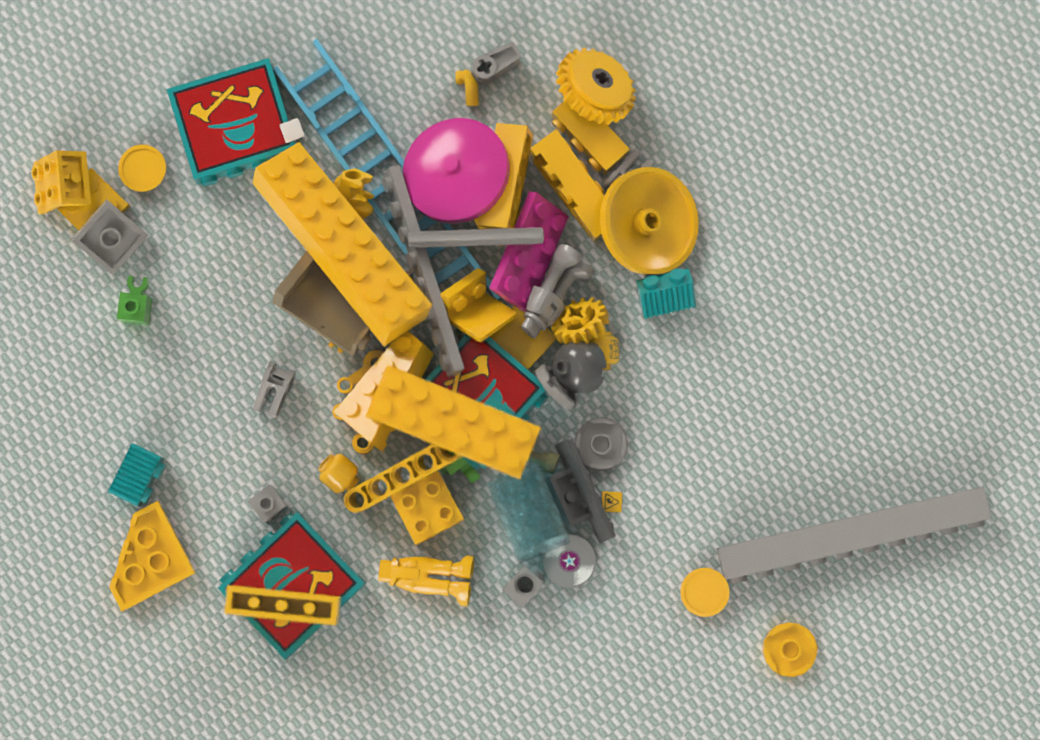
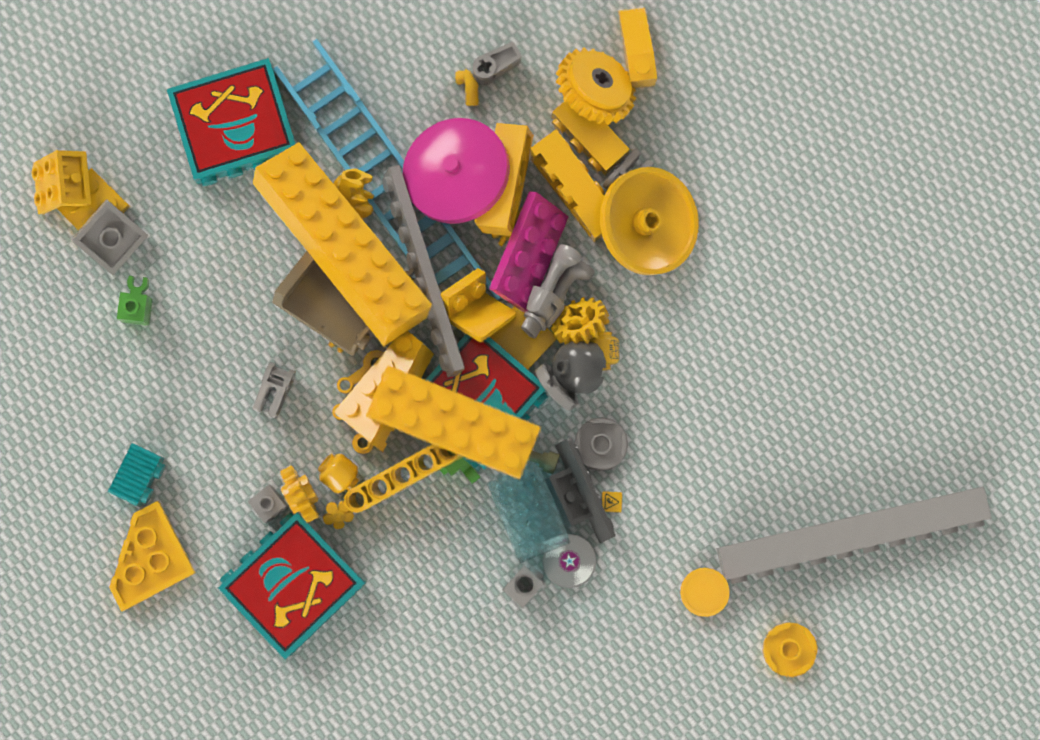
(142, 168): yellow piece -> none
(282, 605): yellow brick -> none
(291, 130): white sticker -> none
(299, 494): none -> yellow gear
(337, 515): none -> yellow plant
(414, 572): yellow piece -> none
(427, 508): yellow bracket -> none
(475, 237): light grey axle -> none
(637, 48): none -> yellow slope
(666, 293): teal brick -> none

